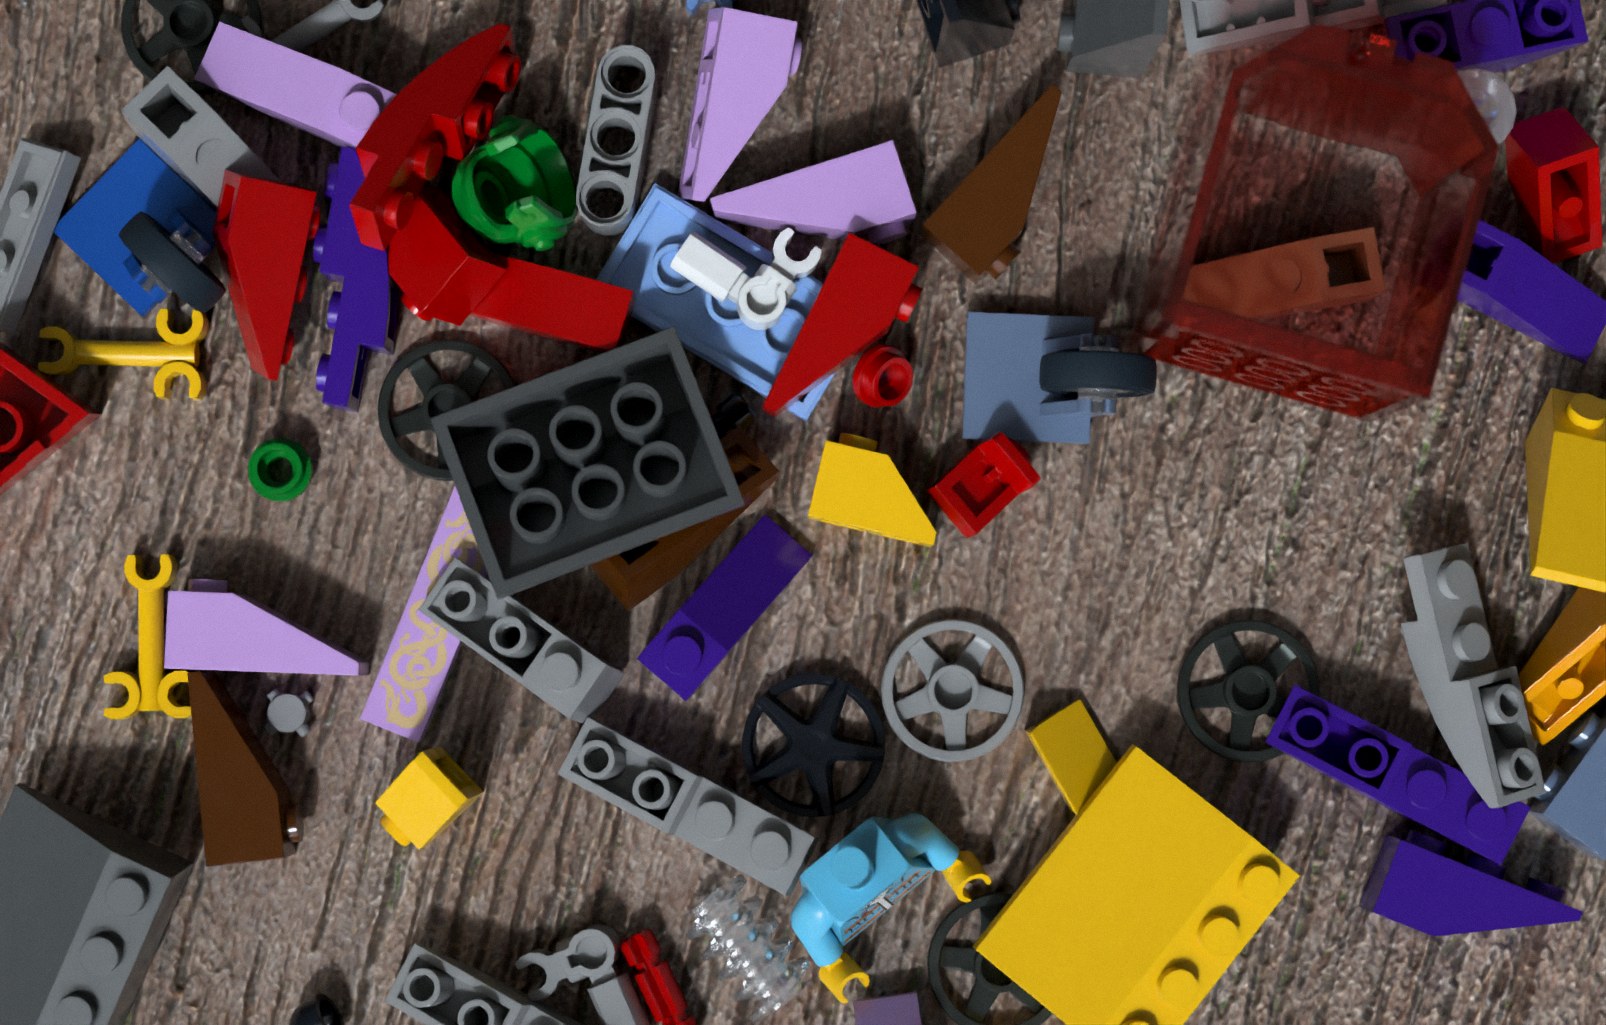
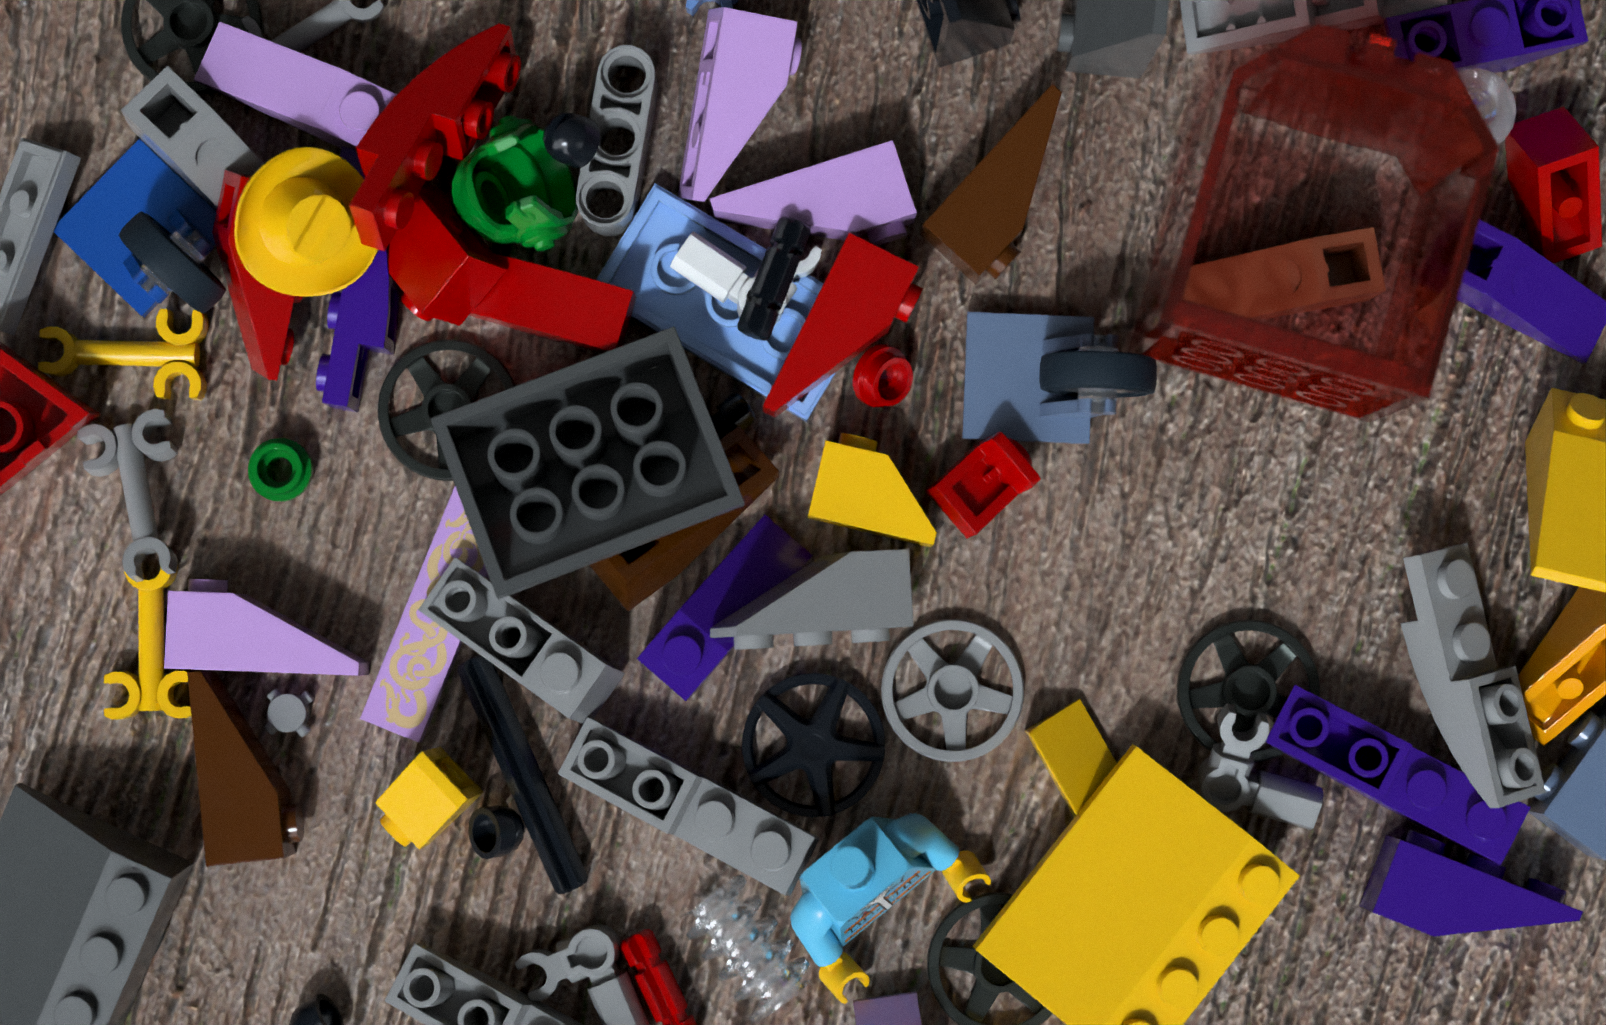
(125, 450): none -> light grey bar
(299, 226): none -> yellow hat
(495, 831): none -> black hinge
(522, 774): none -> black axle
(571, 139): none -> black hinge
(774, 278): none -> black axle
(833, 593): none -> light grey slope
(1229, 784): none -> light grey bar

